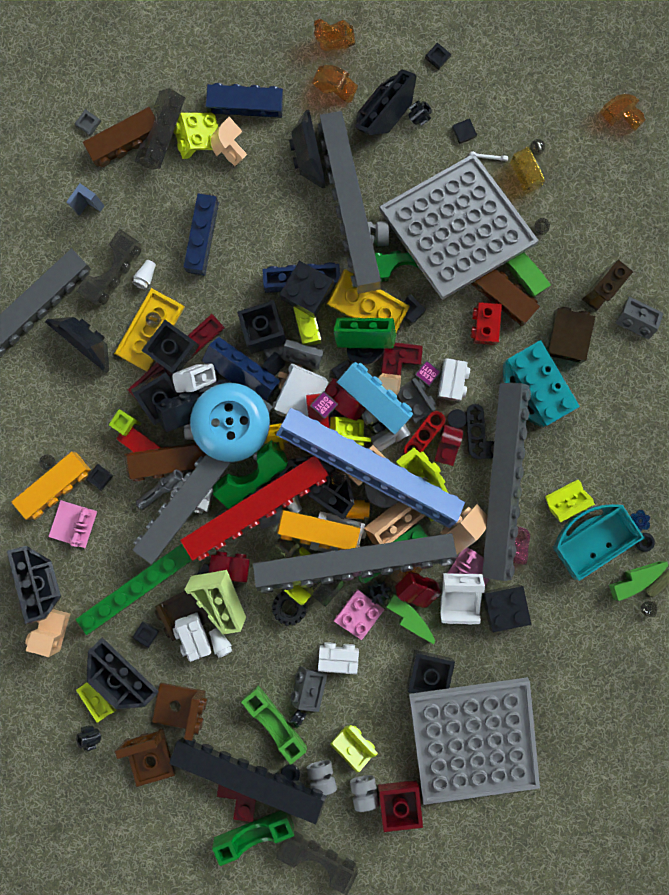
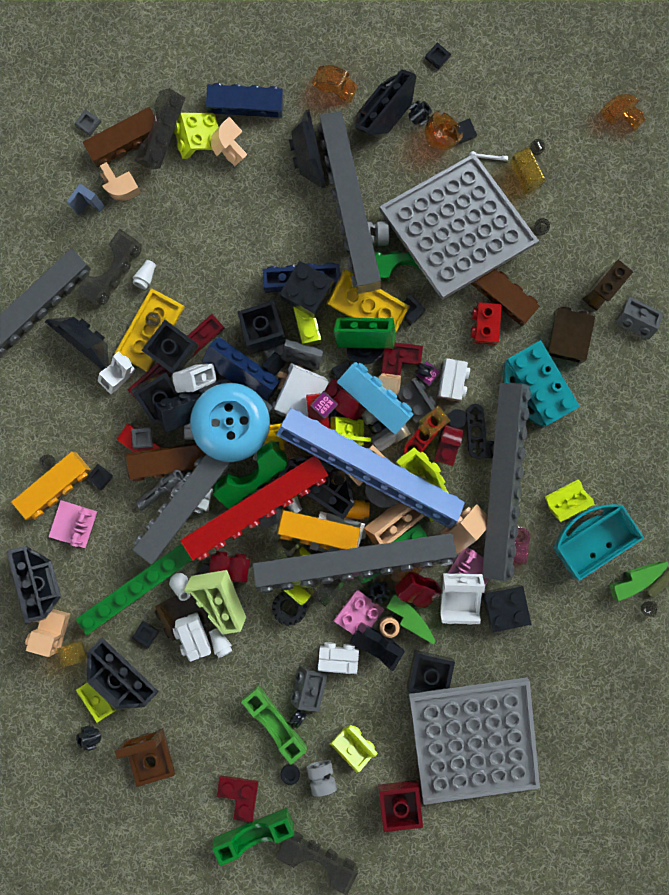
(72, 653): none -> clear yellow brick
(116, 373): none -> white brick
(119, 188): none -> light nougat brick
(123, 422): lime panel -> none
(142, 438): none -> dark grey tile
(178, 583): none -> white cone
(192, 707): reddish brown bracket -> none
(201, 234): dark blue brick -> none
(249, 780): black brick -> none
(334, 36): clear orange brick -> none
(363, 789): light grey wheel -> none
(377, 645): none -> black panel
(389, 633): none -> light nougat brick
(424, 370): none -> black bush
(441, 418): none -> clear yellow brick
(442, 132): none -> clear orange cylinder
(528, 274): bright green slope -> none
(640, 514): clear blue plant -> none
(650, 543): black plate -> none

